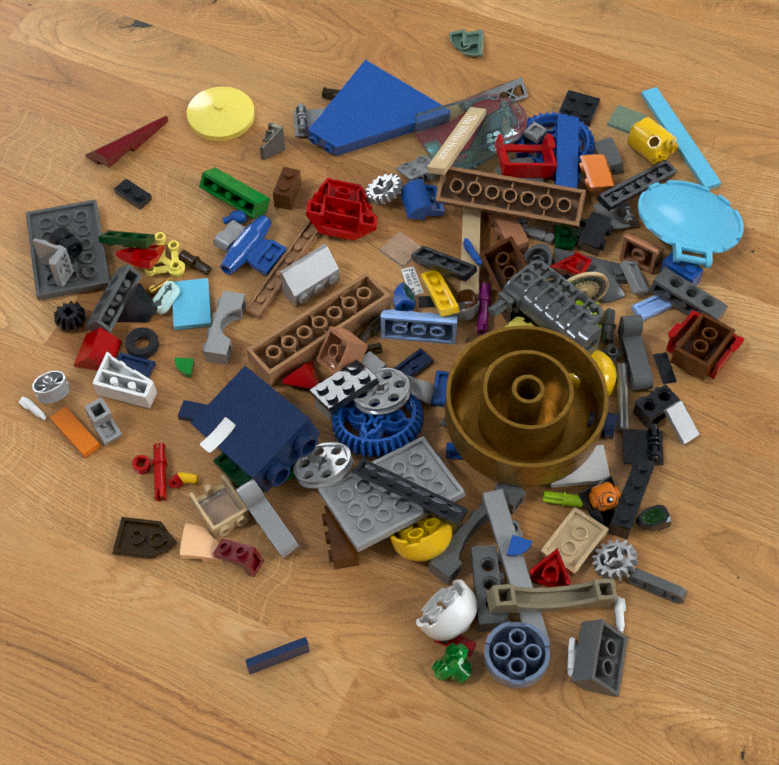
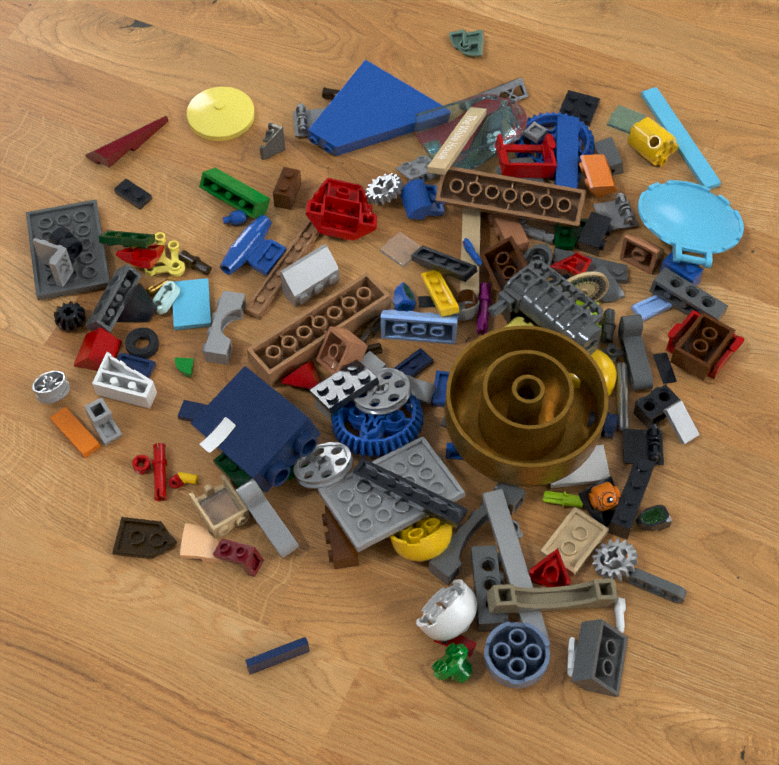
(29, 405): white piece -> none
(227, 237): light grey axle -> none
(412, 280): white sticker -> none
(518, 546): blue tile -> none
(634, 277): light grey tile -> none
(636, 185): black plate -> none

